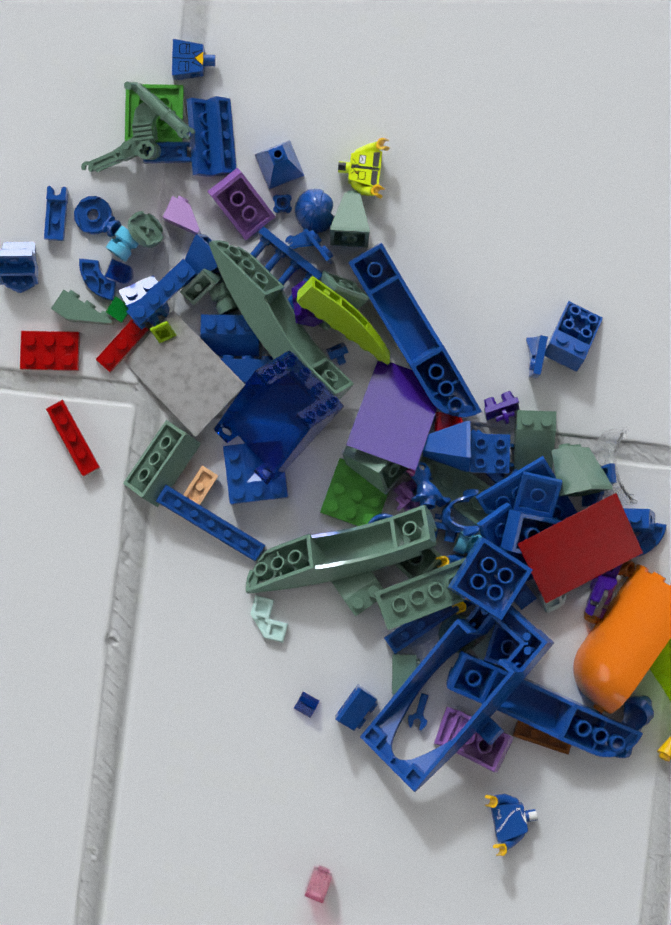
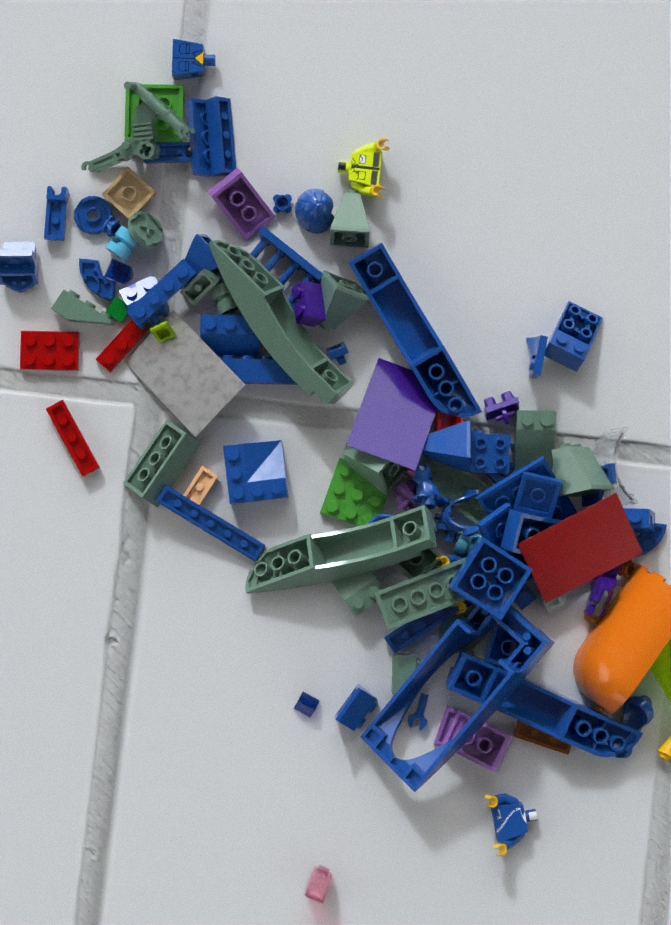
(129, 193): none -> tan plate
(181, 215): lavender slope -> none
(261, 613): light aqua tile -> none
(279, 164): blue slope -> none
(279, 413): clear blue windscreen -> none
(307, 239): blue plate -> none
(342, 316): lime slope -> none
(489, 730): blue tile -> none

